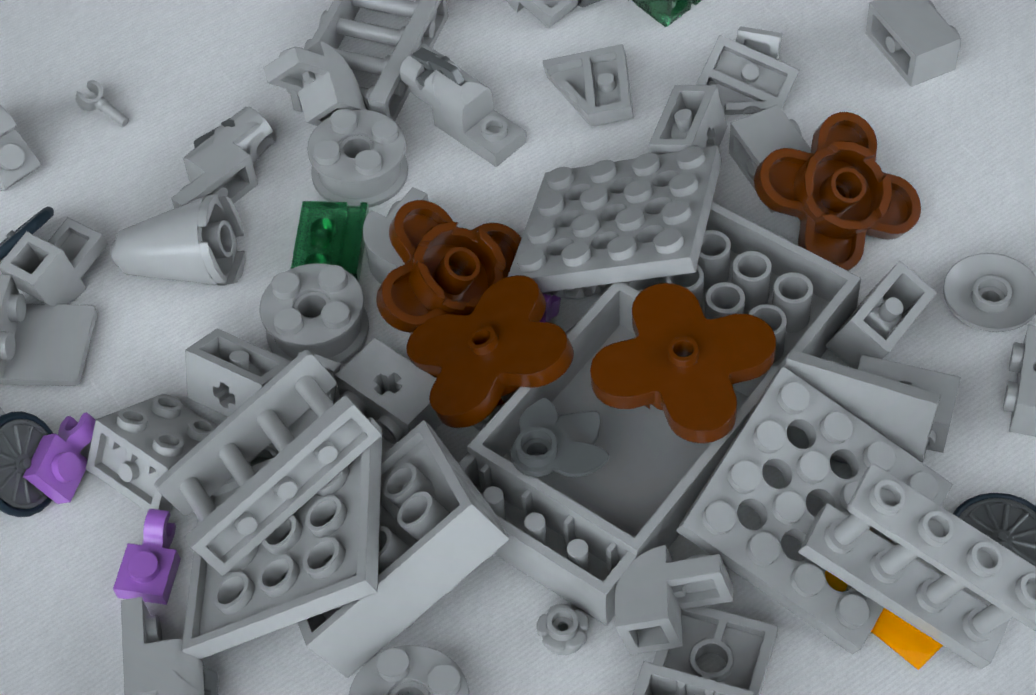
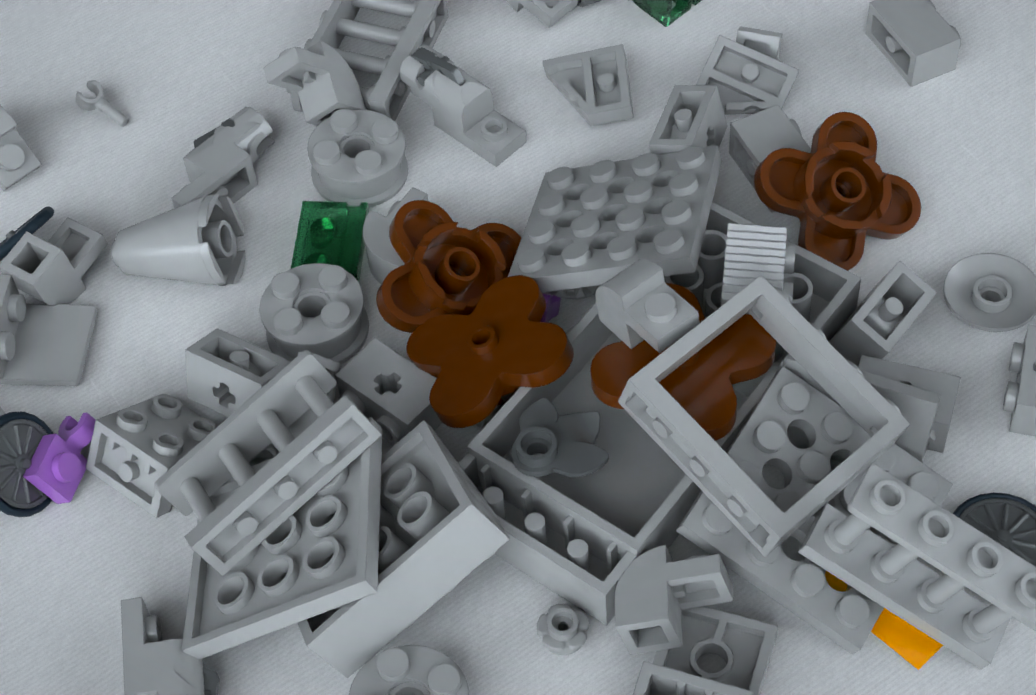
(150, 567): medium lavender plate -> none
(643, 307): none -> light grey brick
(710, 465): none -> light grey window
(756, 252): none -> light grey brick

